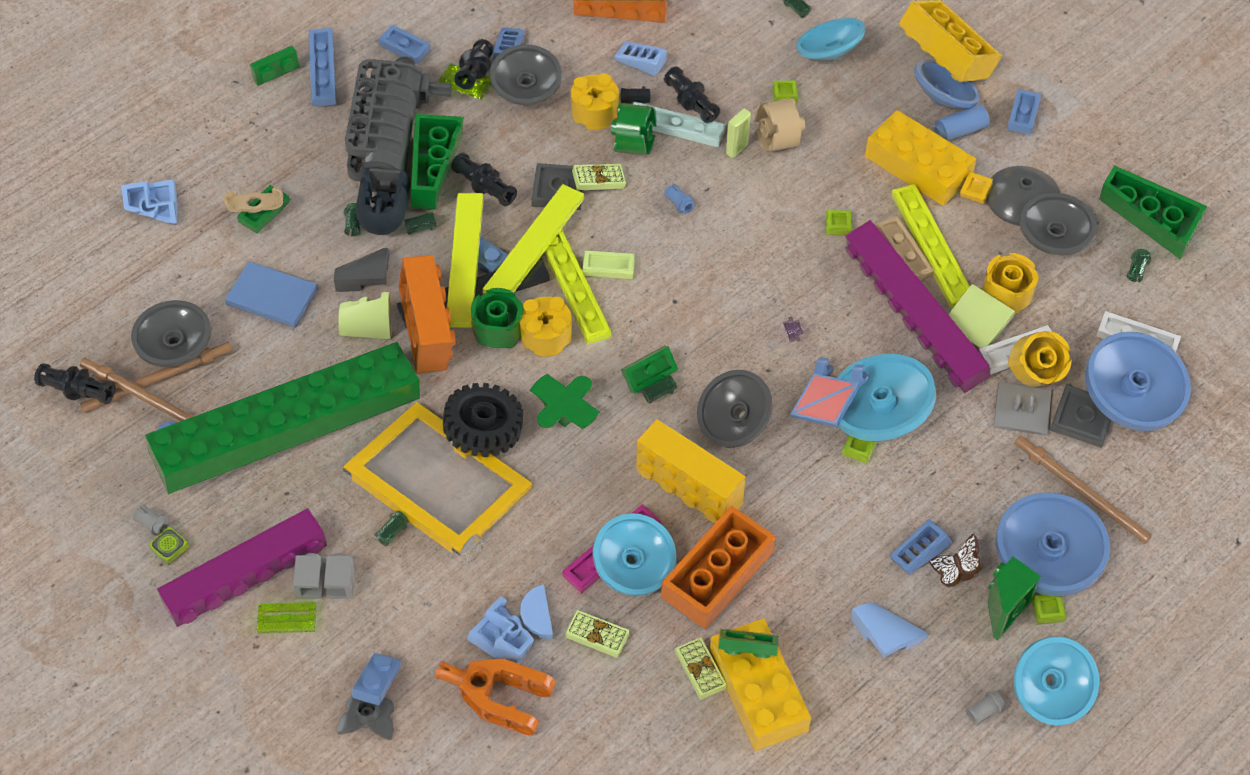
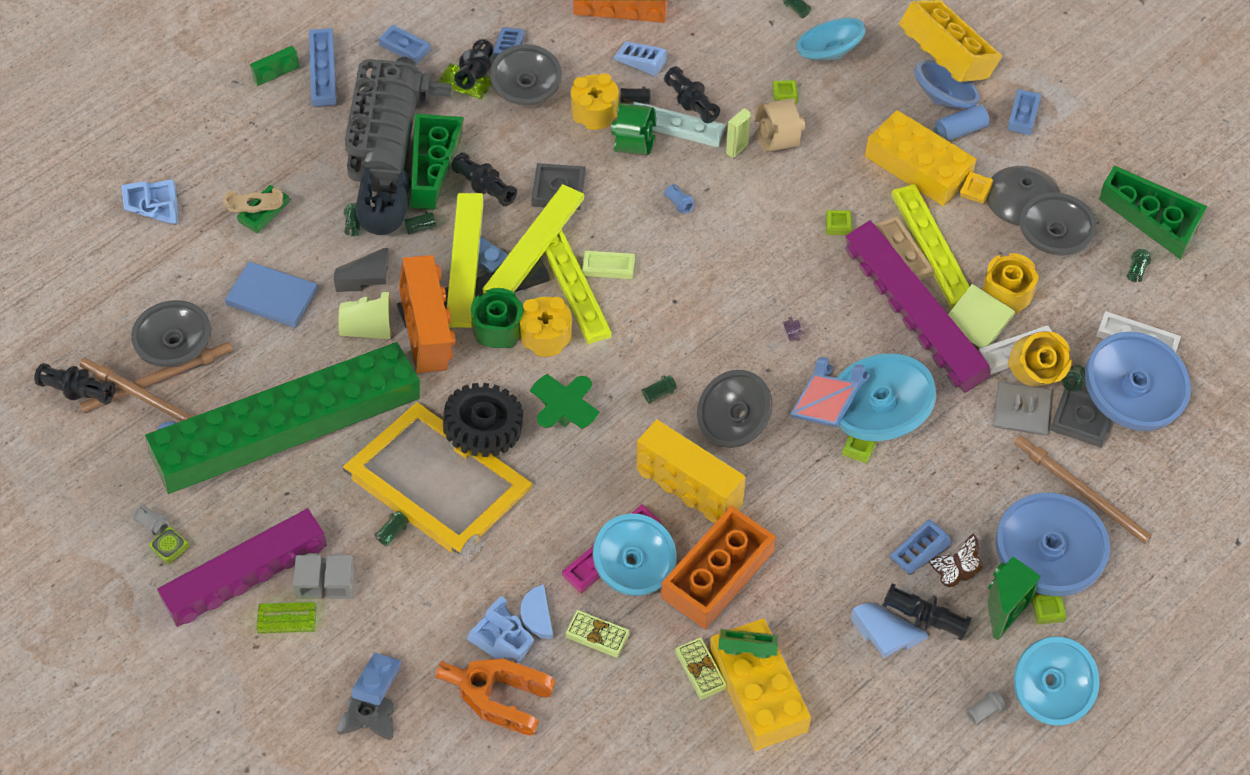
(598, 177): yellowish green tile -> none
(649, 369): green plate -> none
(926, 611): none -> black piece
(1074, 379): none -> clear green pin

